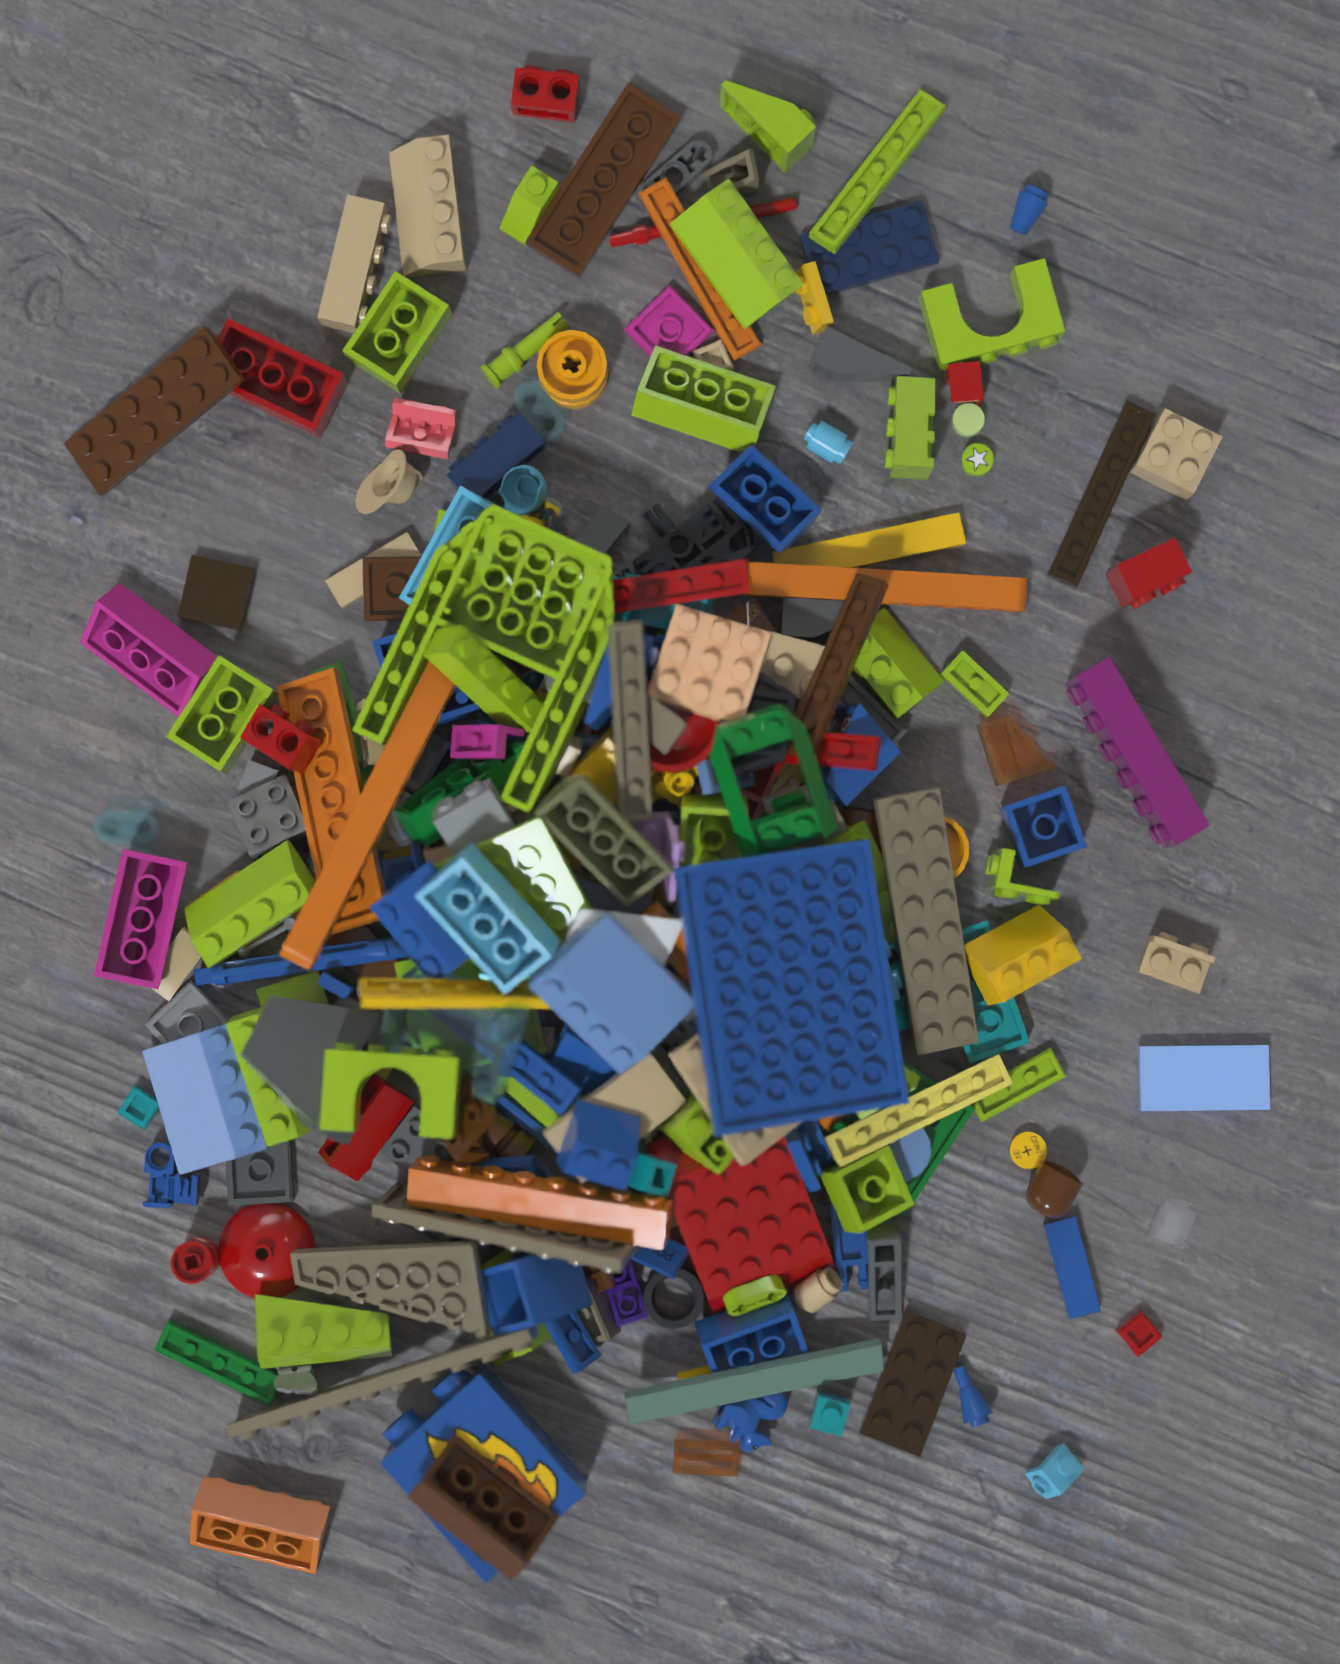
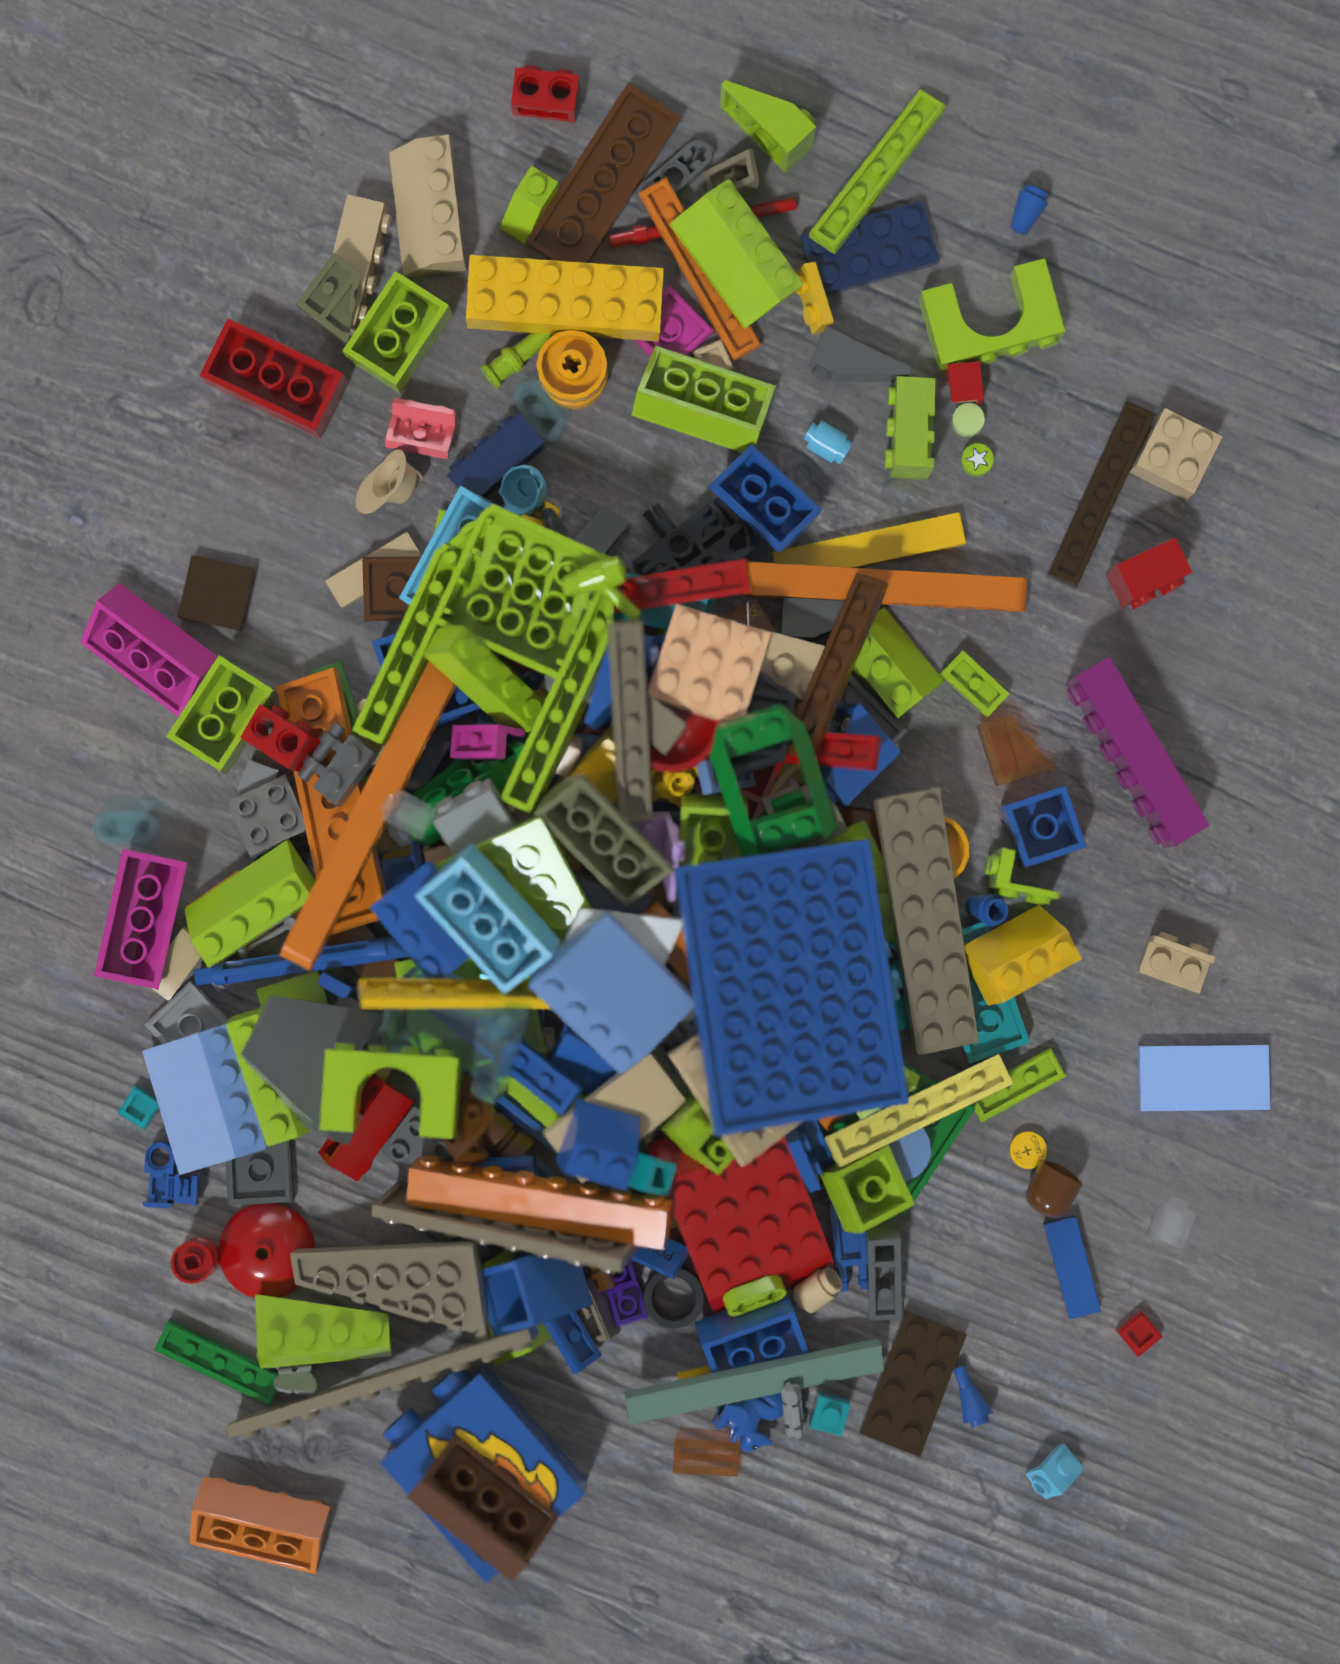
(154, 411): reddish brown plate -> none
(332, 297): none -> olive wing
(344, 770): none -> flat silver plate
(407, 813): none -> clear brick
(564, 297): none -> yellow brick
(604, 577): none -> lime piece
(792, 1410): none -> light grey axle
(987, 908): none -> blue cone

